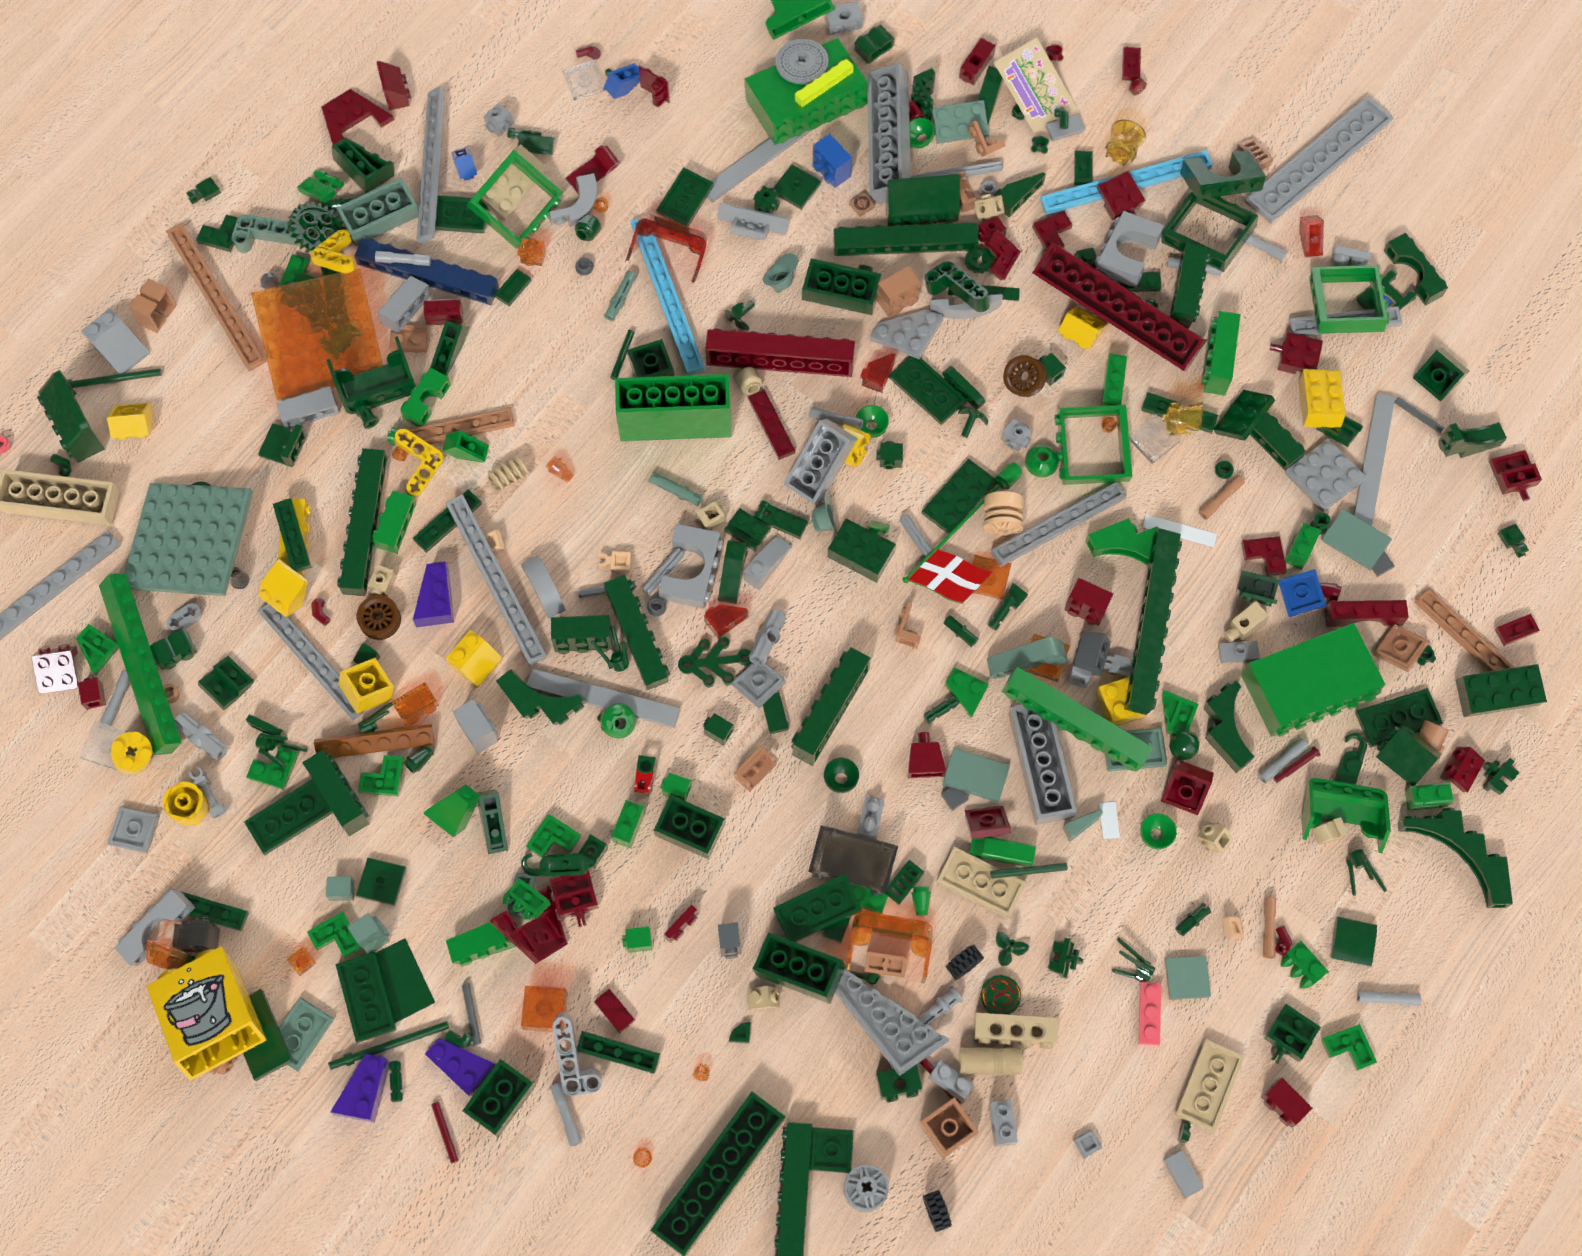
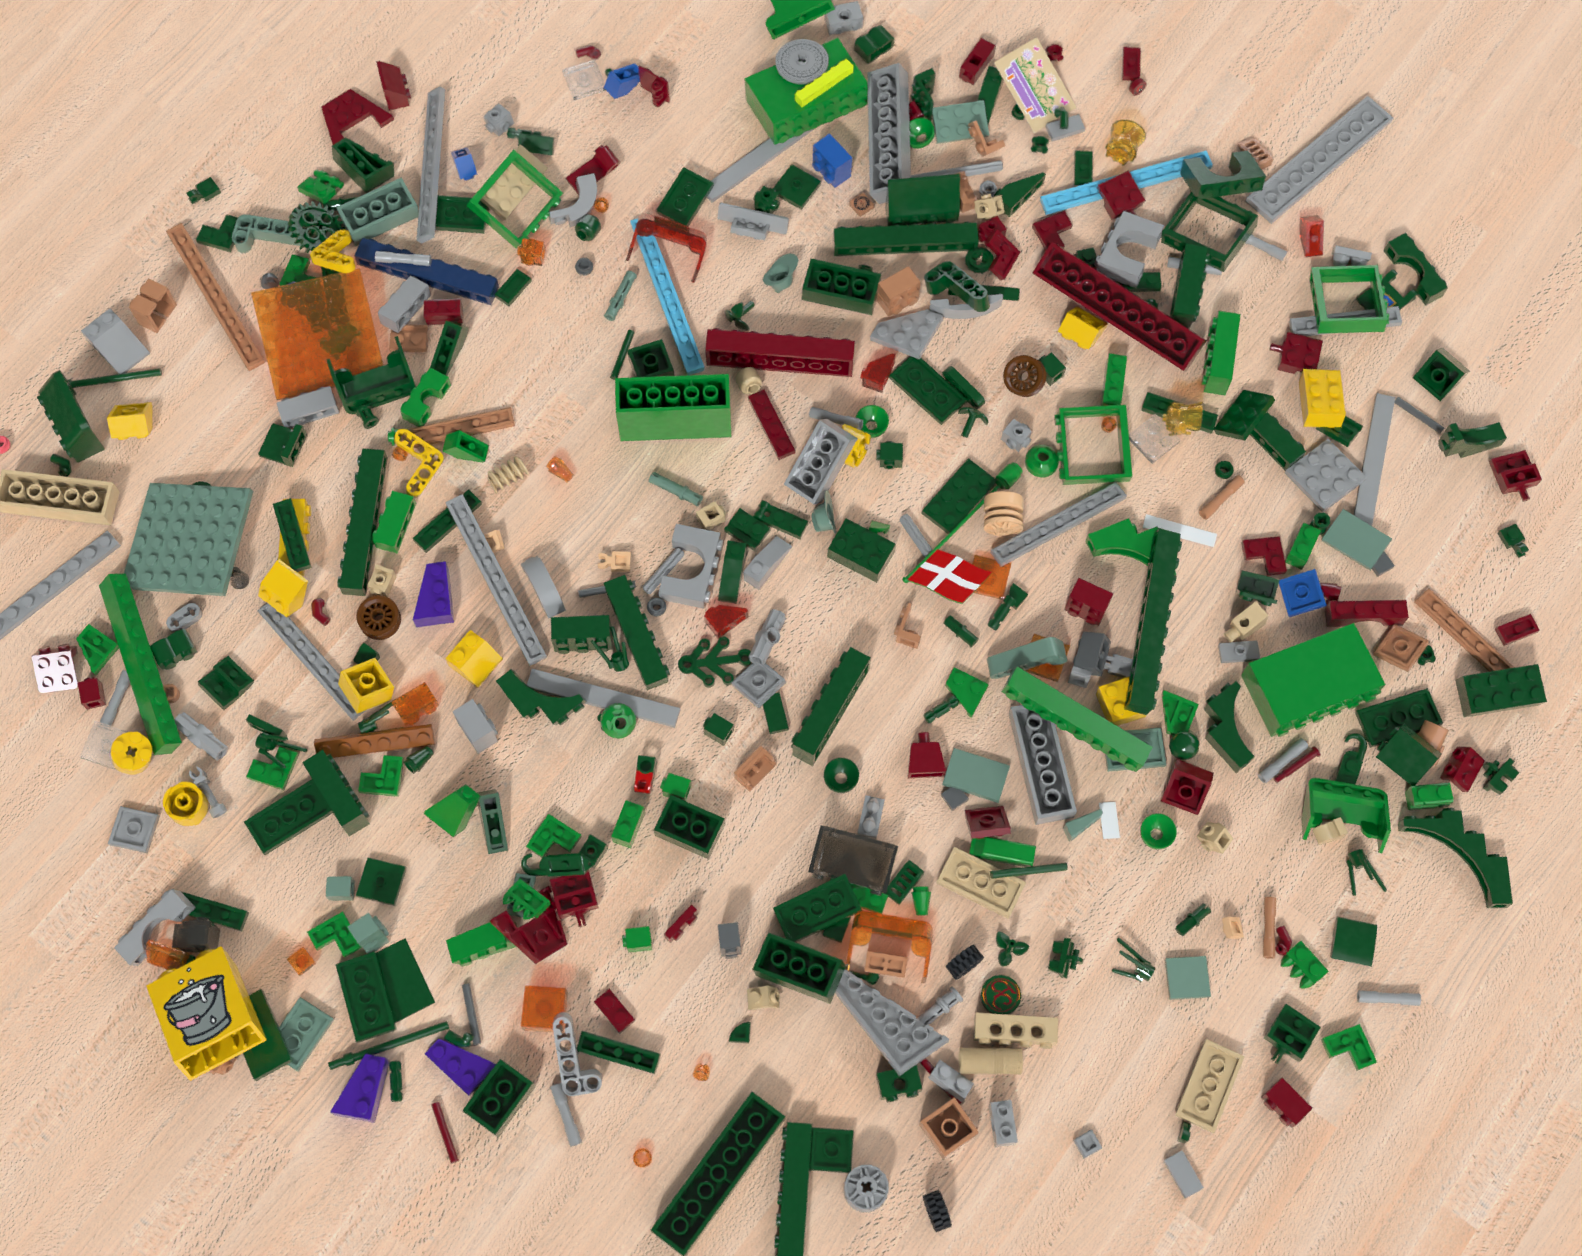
(1149, 1013): coral plate -> none

